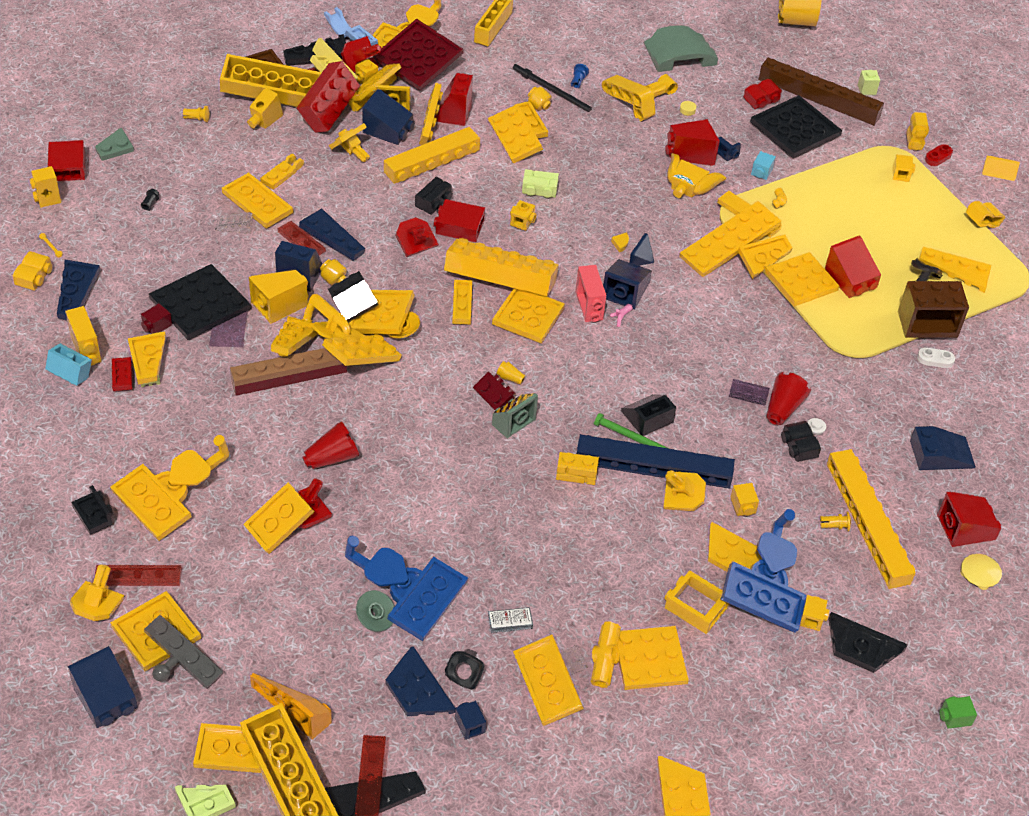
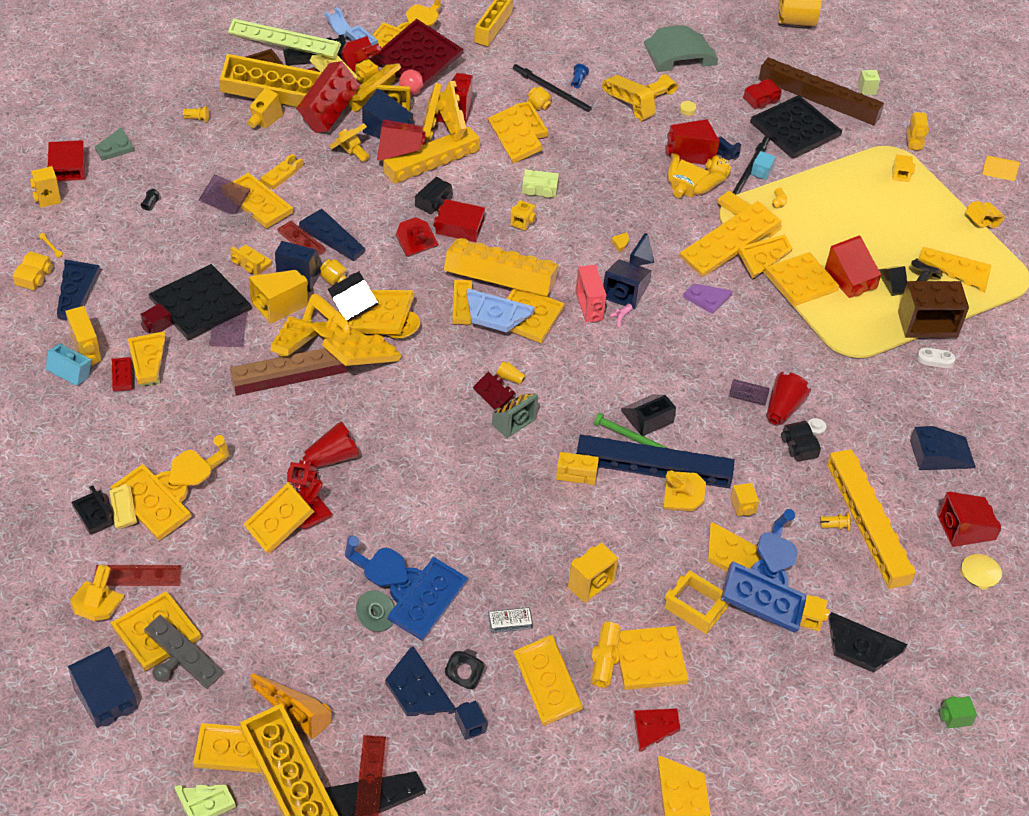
(123, 506): none -> light yellow tile
(224, 195): none -> clear purple piece
(250, 259): none -> yellow bracket
(284, 38): none -> yellowish green tile
(296, 472): none -> red brick
(399, 139): none -> red slope
(413, 80): none -> coral hair
(450, 111): none -> yellow wing
(496, 311): none -> light blue wing
(592, 572): none -> yellow brick
(655, 725): none -> red wing
(707, 297): none -> medium lavender wing
(718, 165): none -> yellow head
(760, 147): none -> black bar
(894, 279): none -> black slope
(938, 155): red plate -> none

